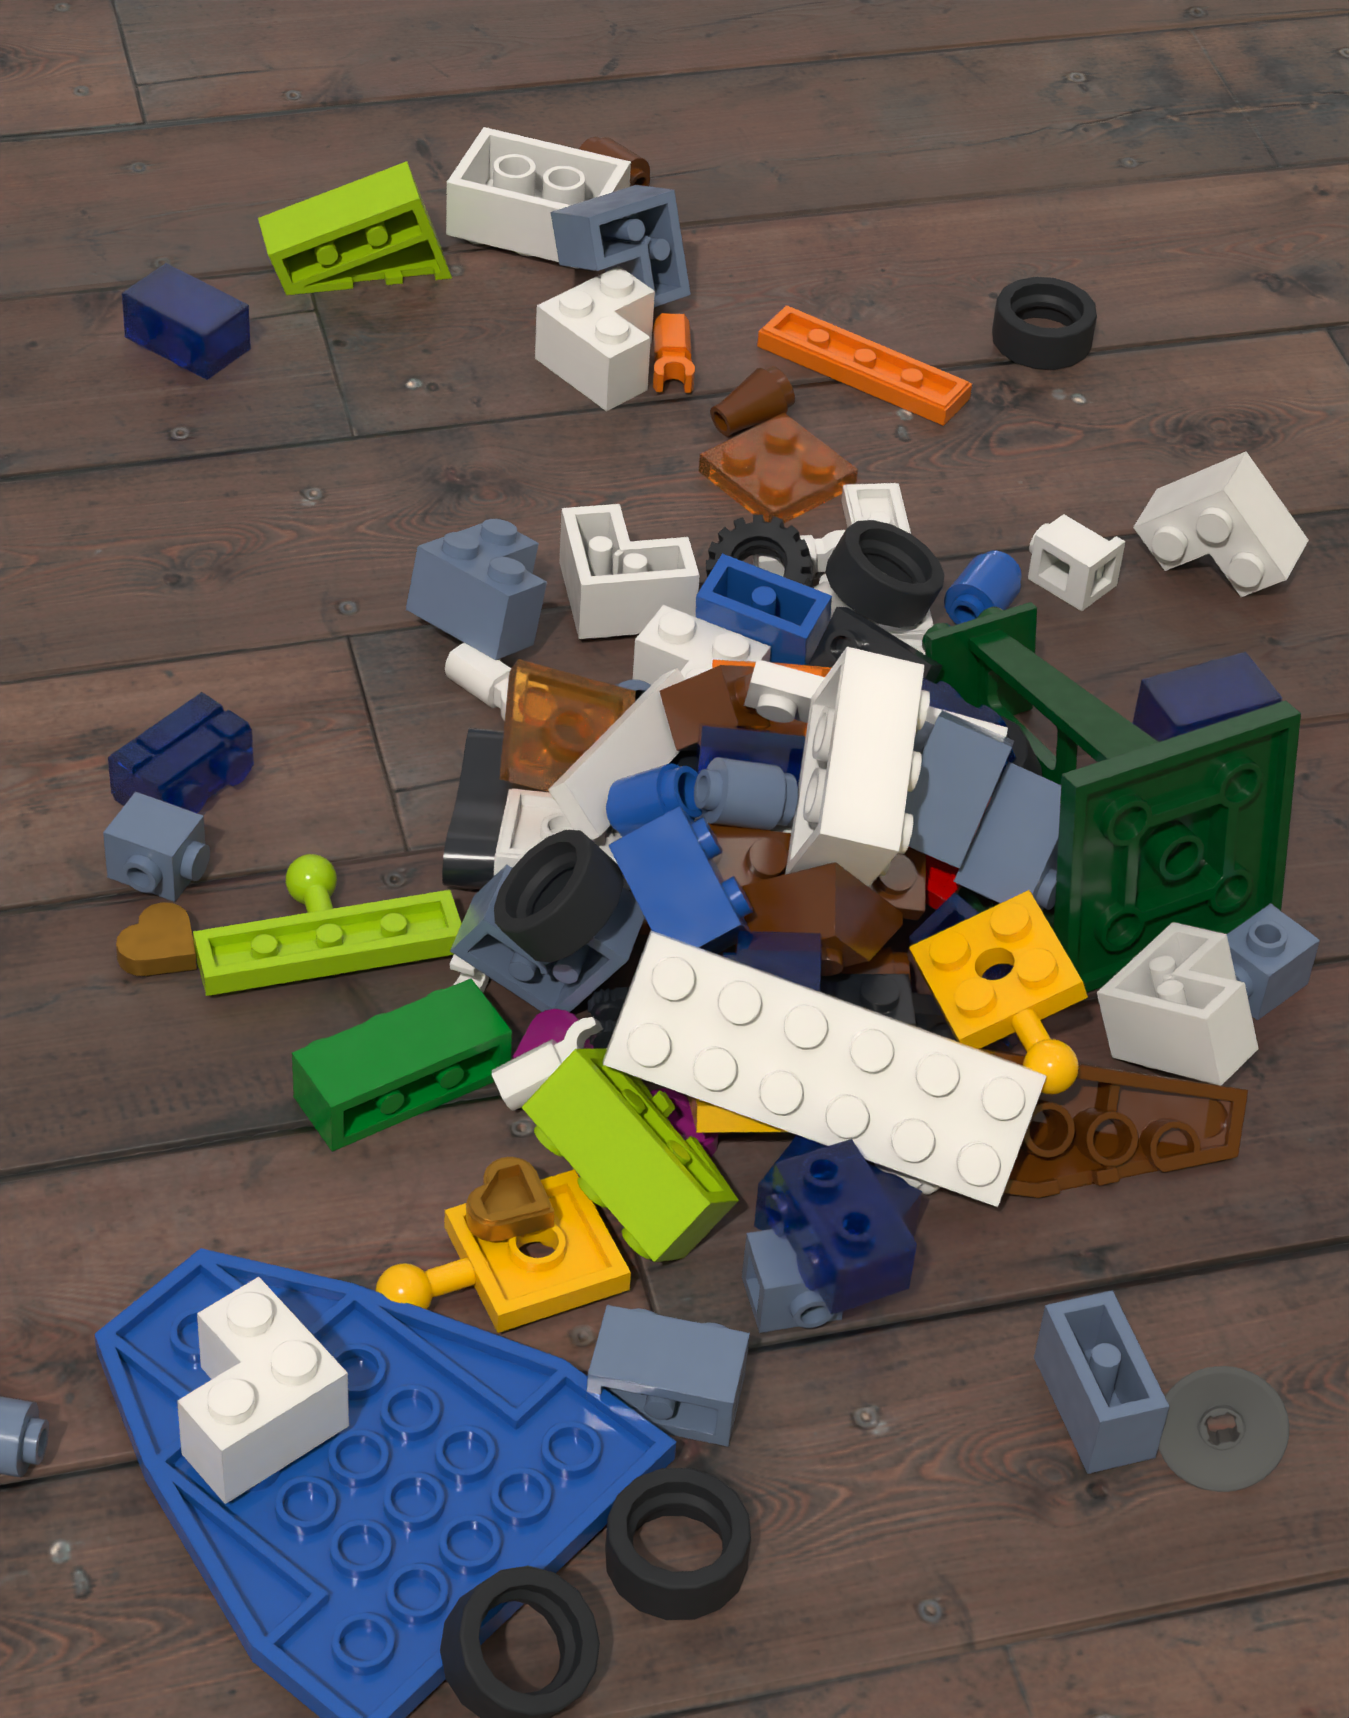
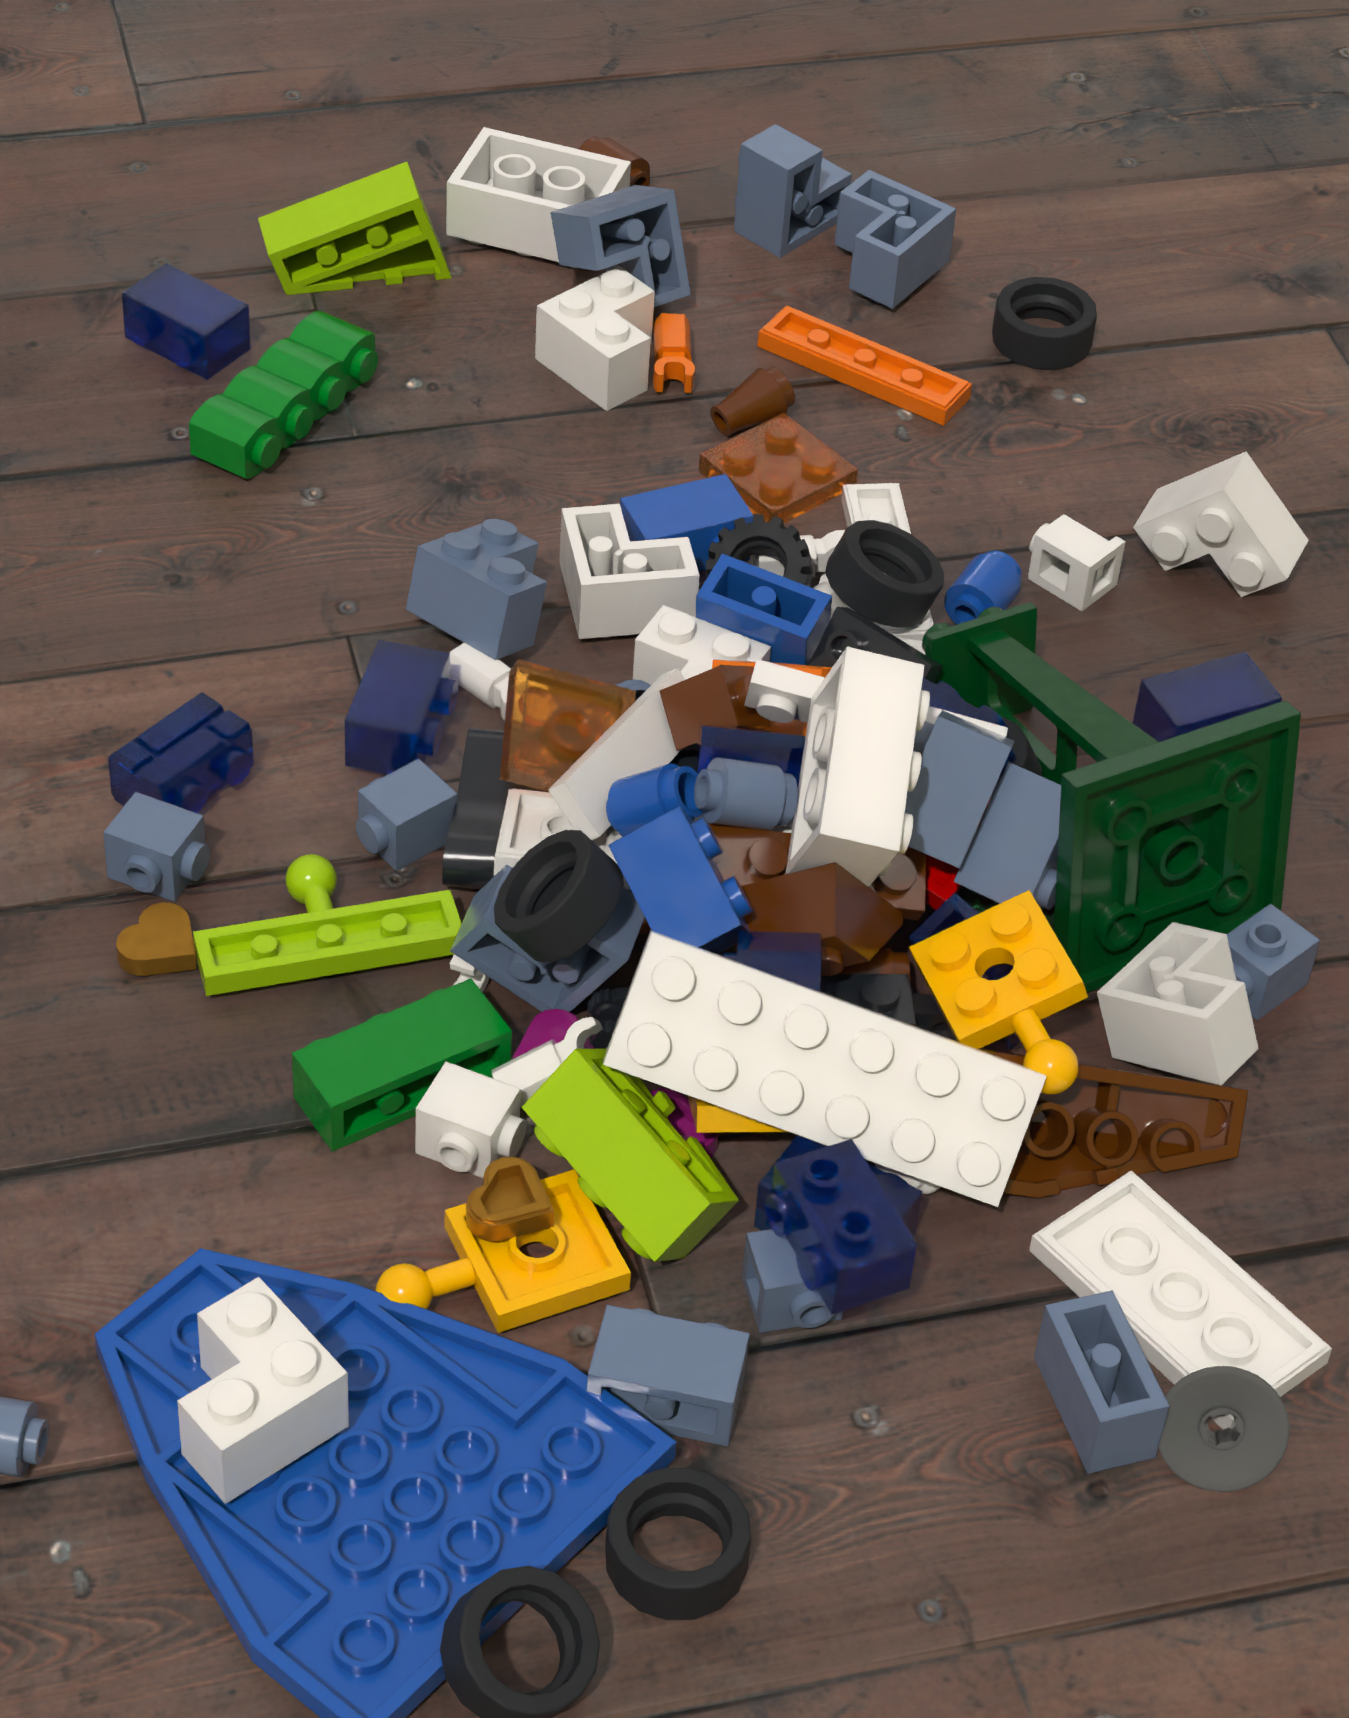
(282, 394): none -> green brick
(399, 708): none -> clear blue brick
(405, 814): none -> sand blue brick
(468, 1120): none -> white brick
(686, 510): none -> blue brick
(785, 191): none -> sand blue brick
(893, 235): none -> sand blue brick
(1177, 1289): none -> white tile

